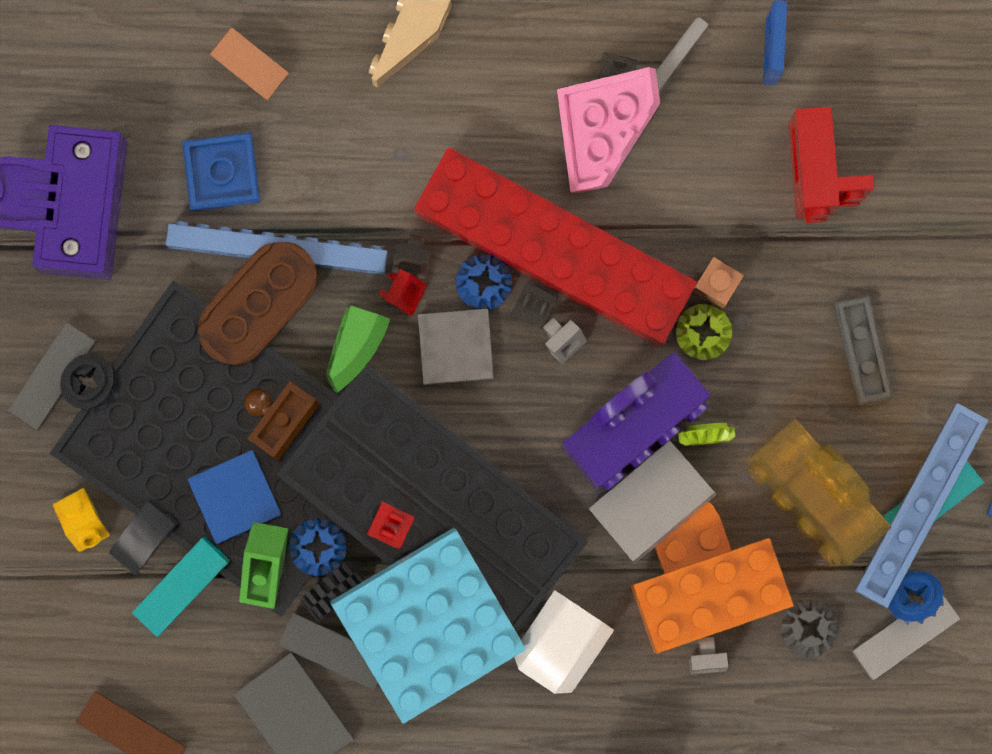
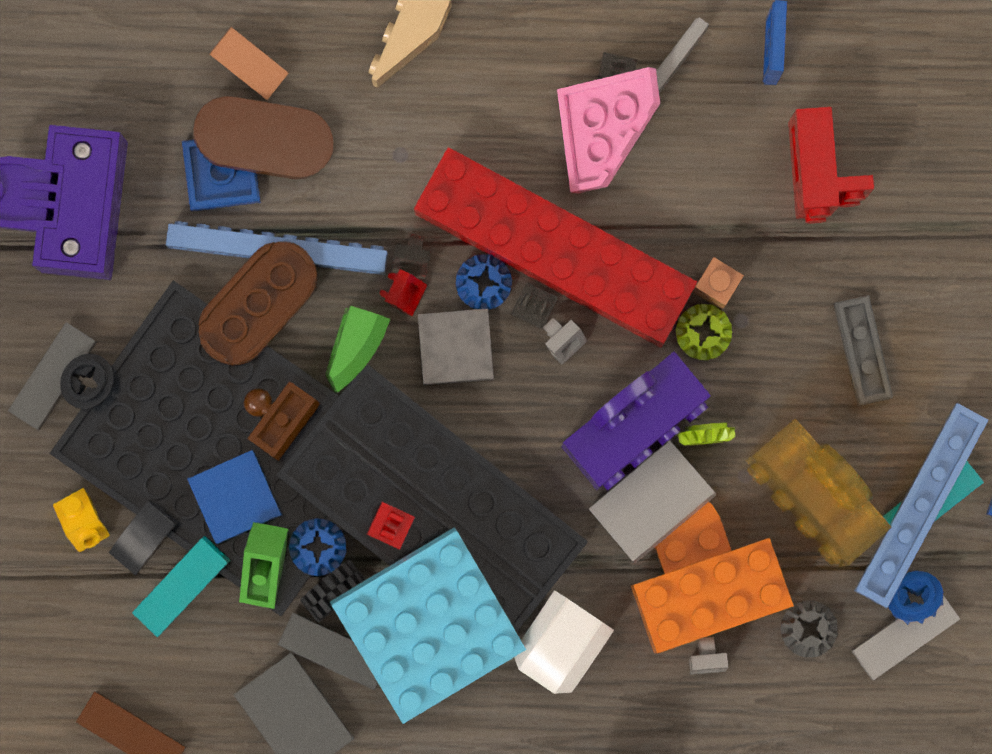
(263, 137): none -> reddish brown tile

